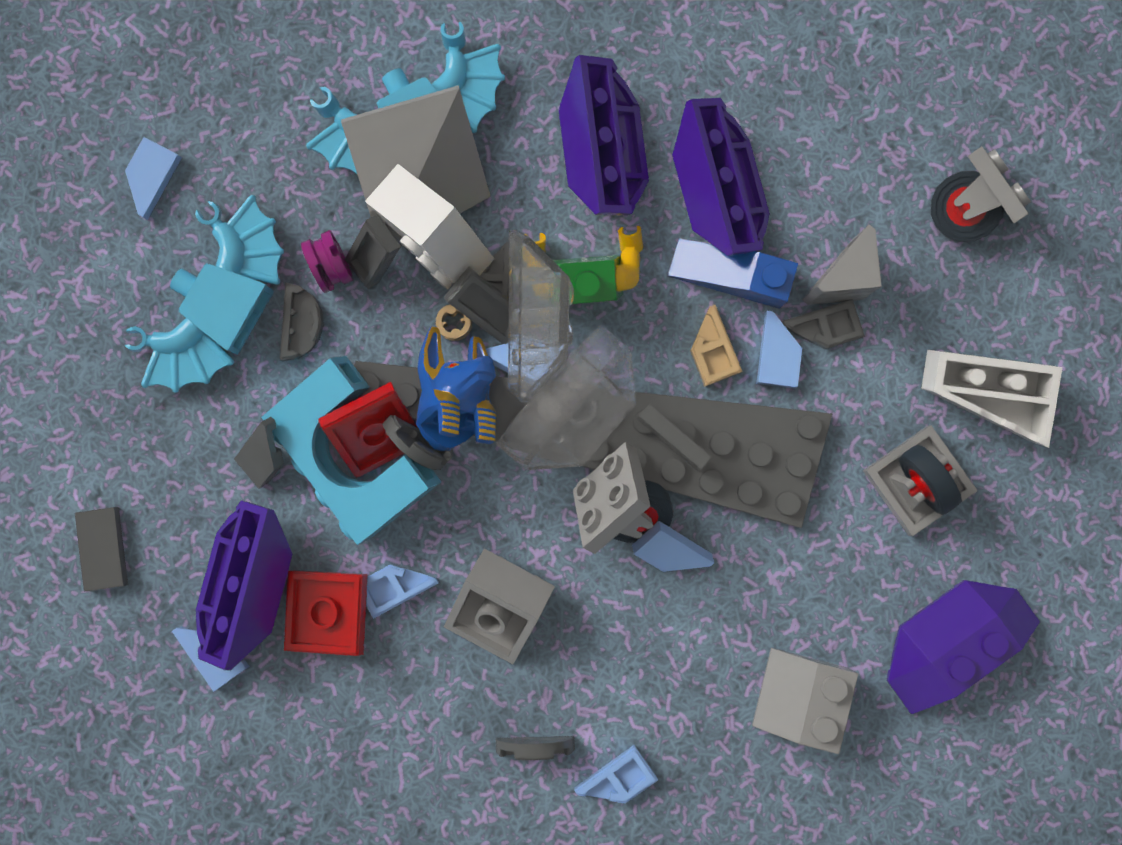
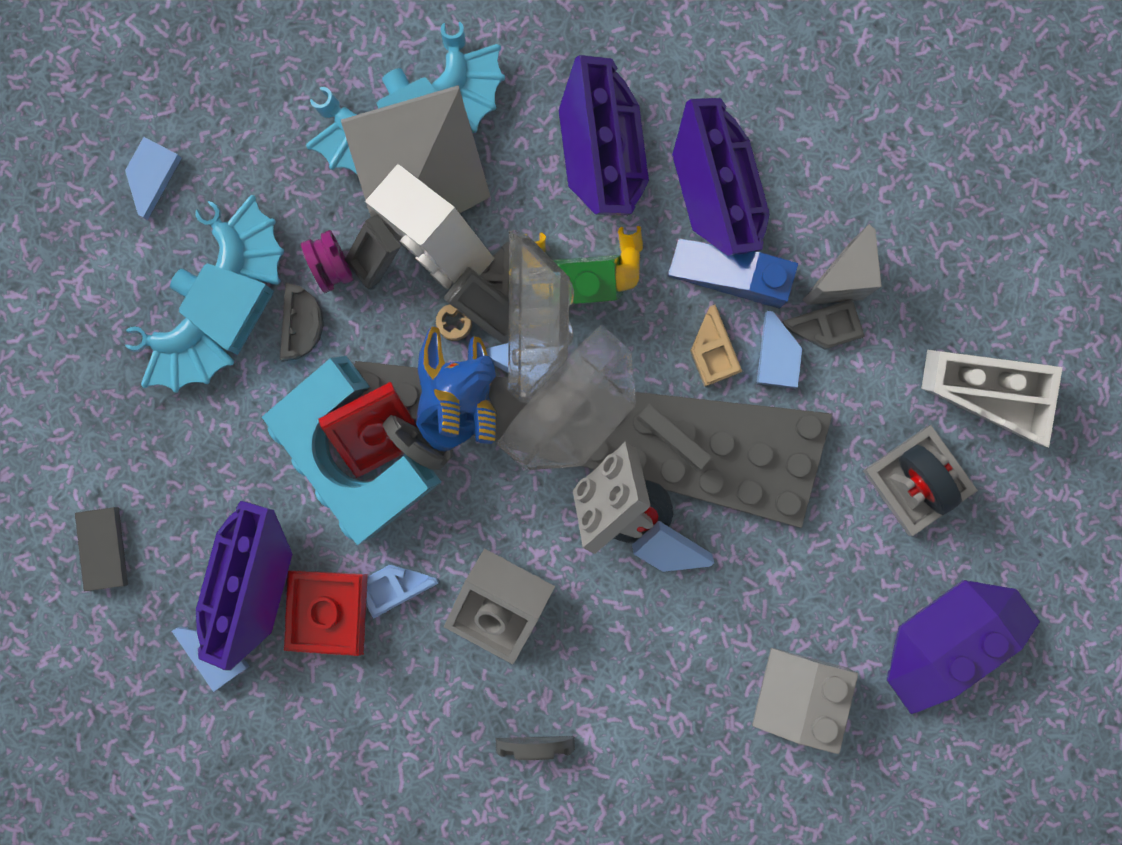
(259, 455): dark grey tile -> none
(620, 778): light blue tile -> none
(973, 202): plate -> none

